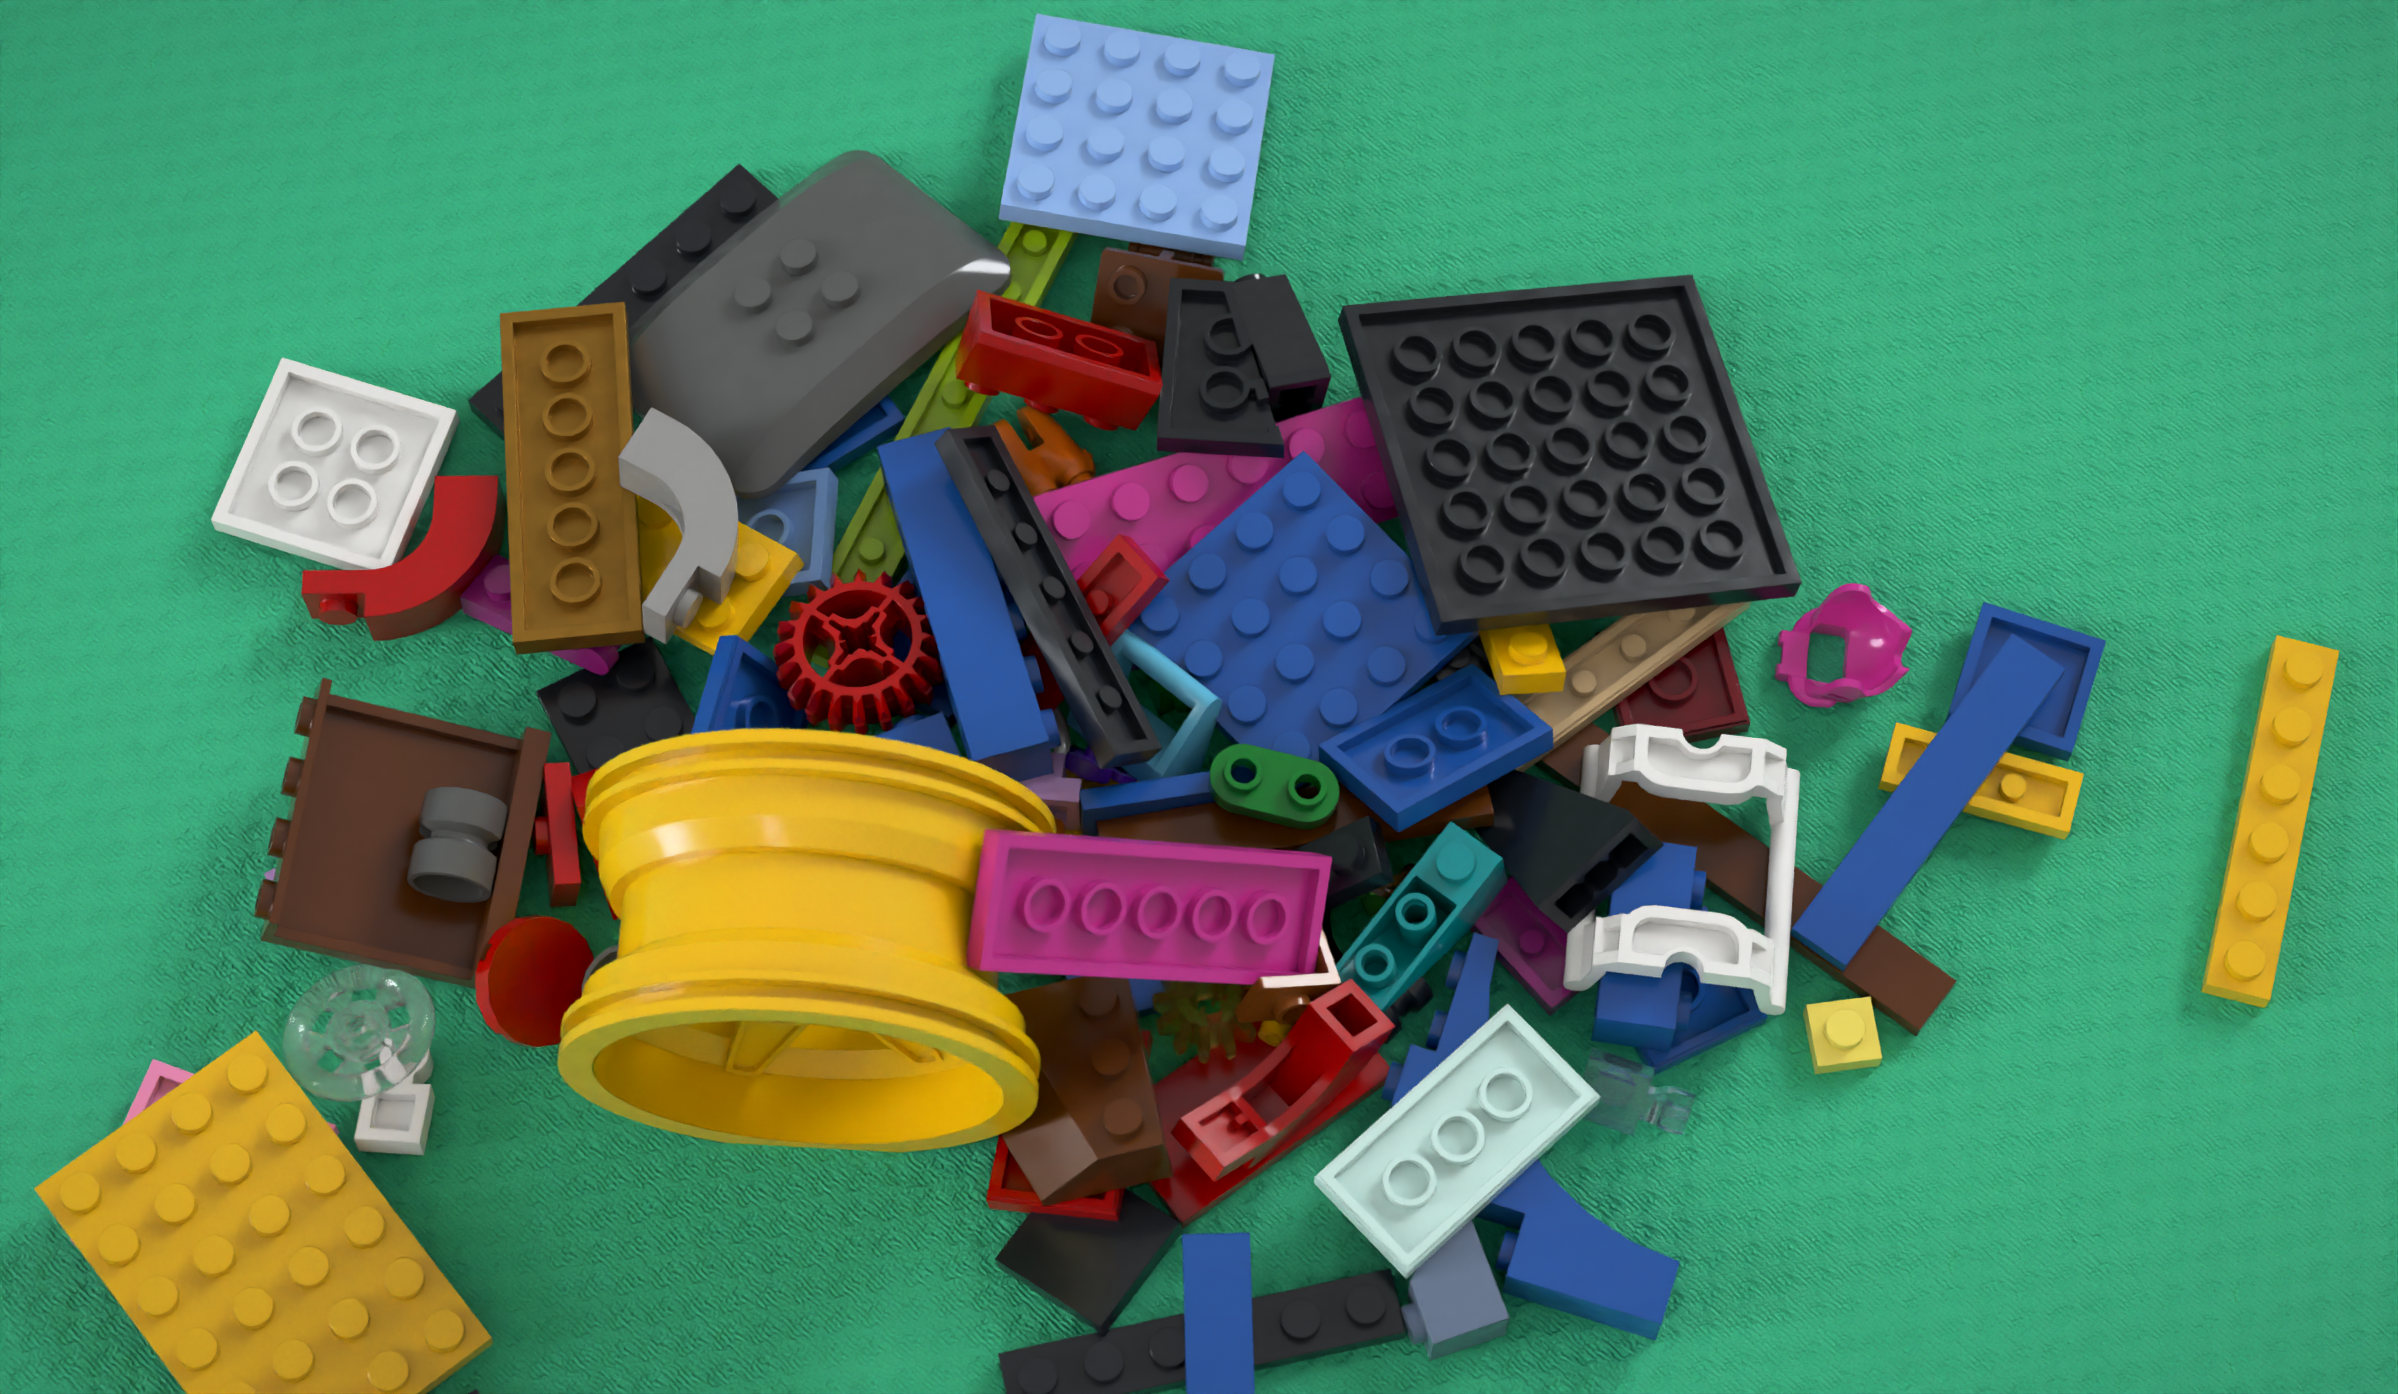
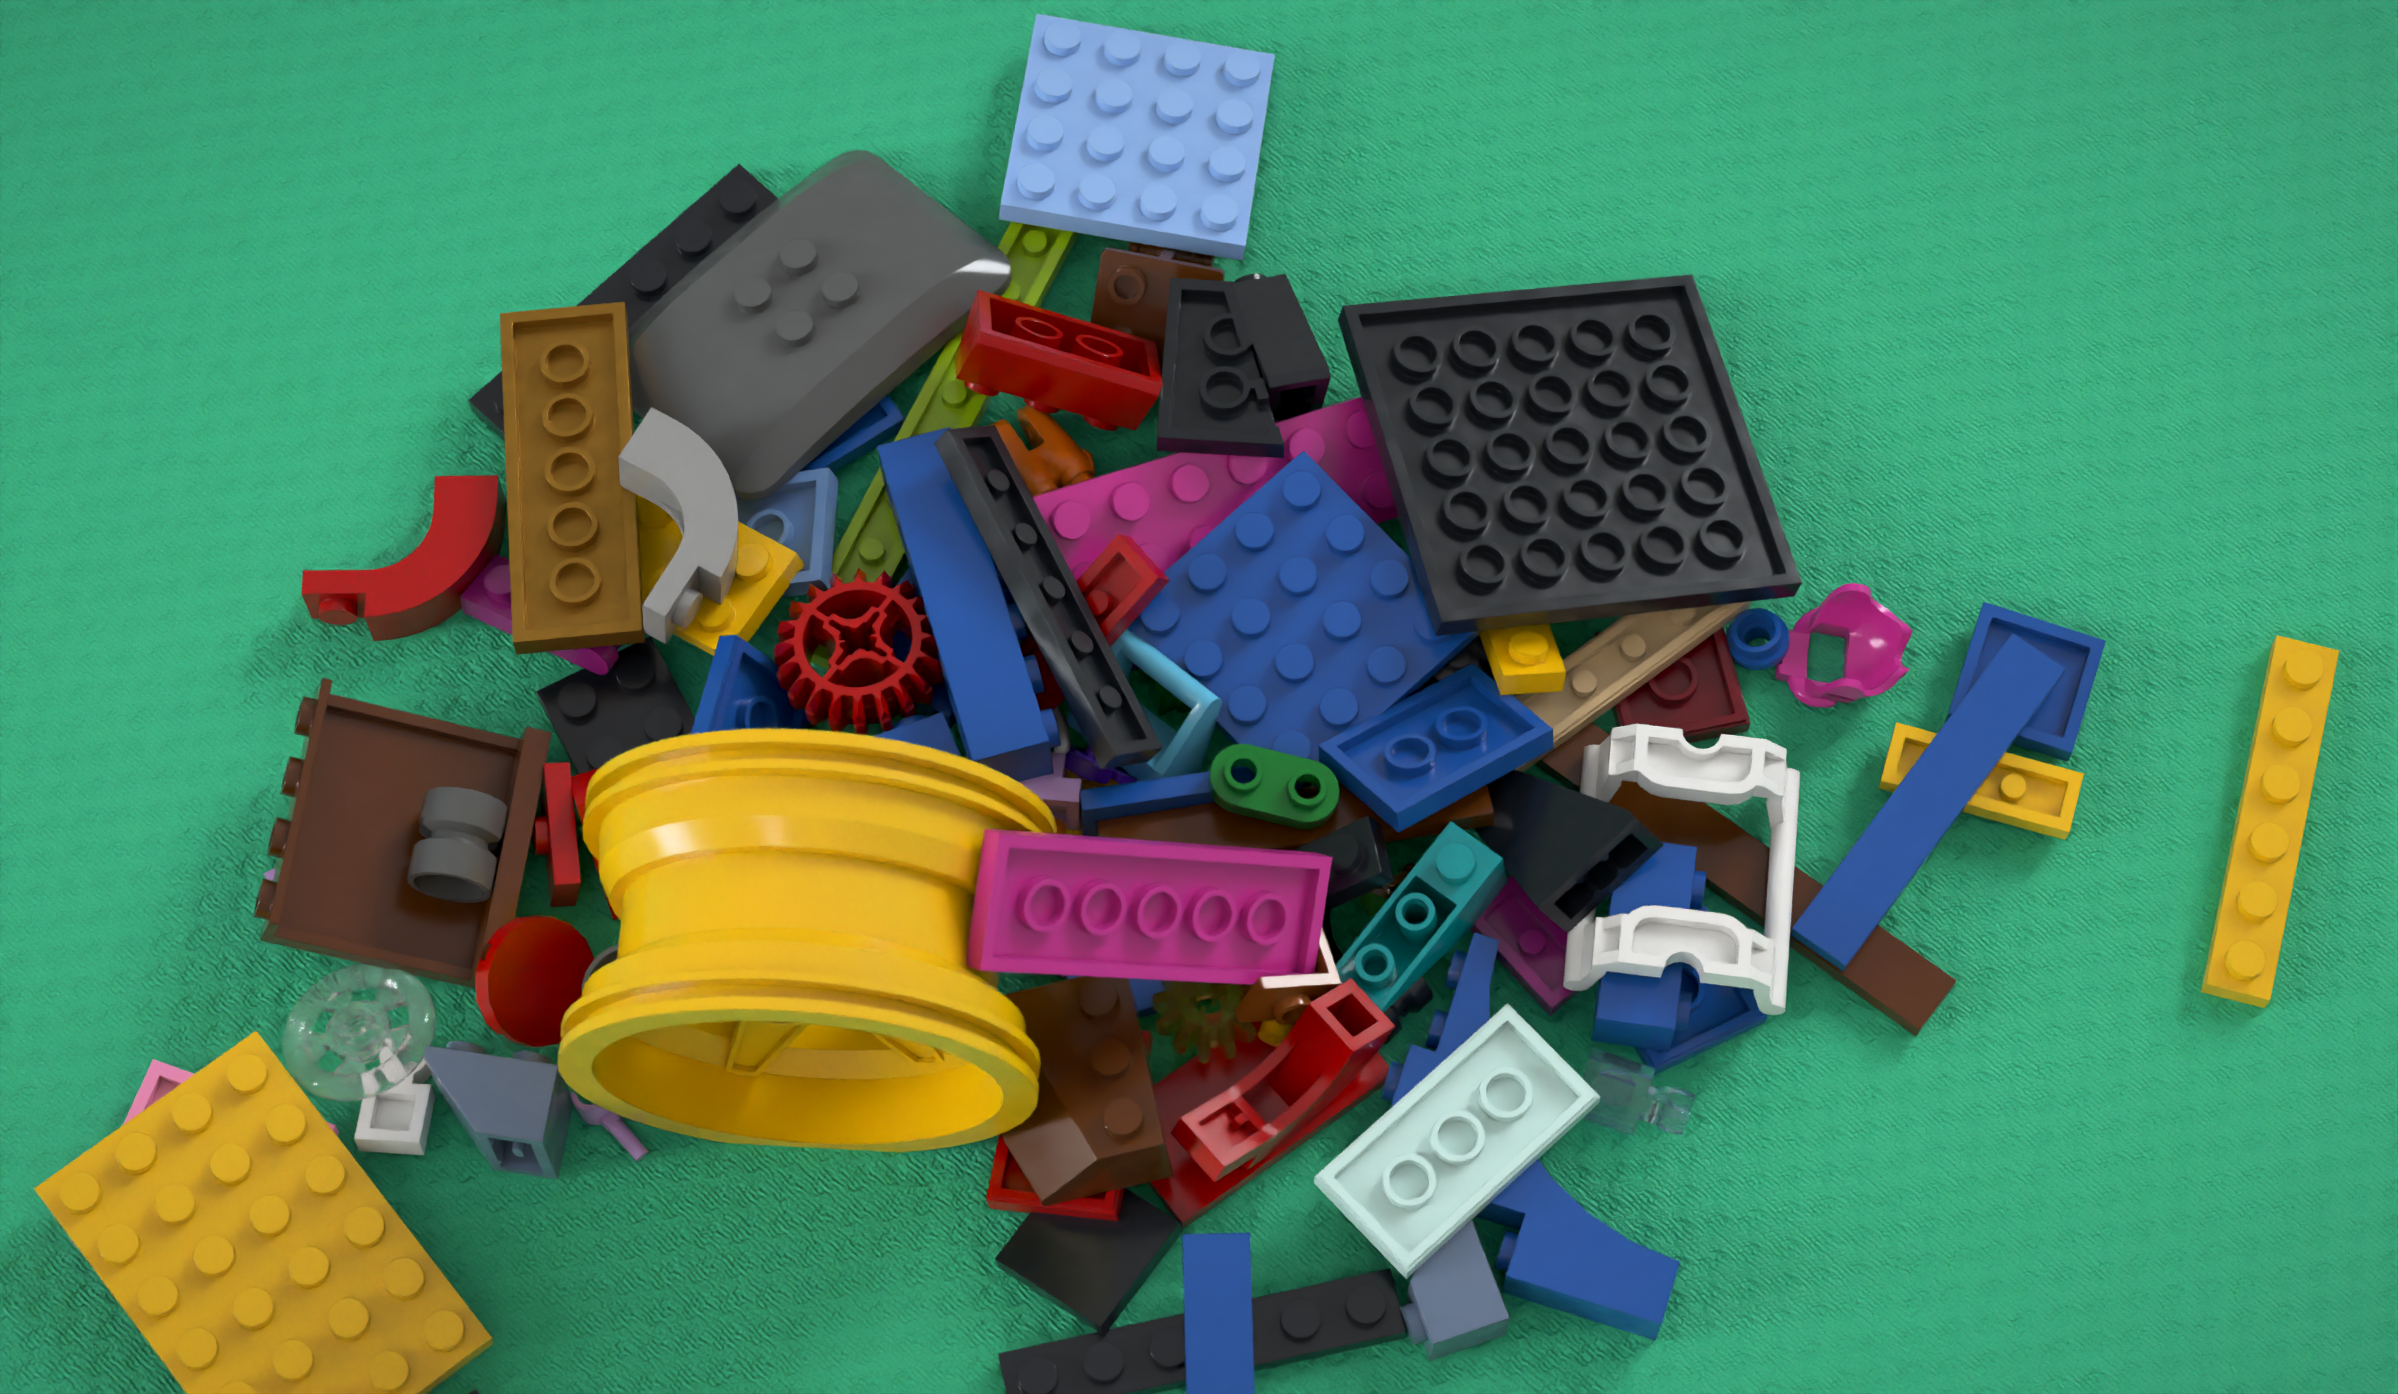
(335, 469): white plate -> none
(508, 1106): none -> sand blue slope
(612, 1122): none -> lavender hand
(1758, 624): none -> blue plate
(1842, 1035): light yellow plate -> none

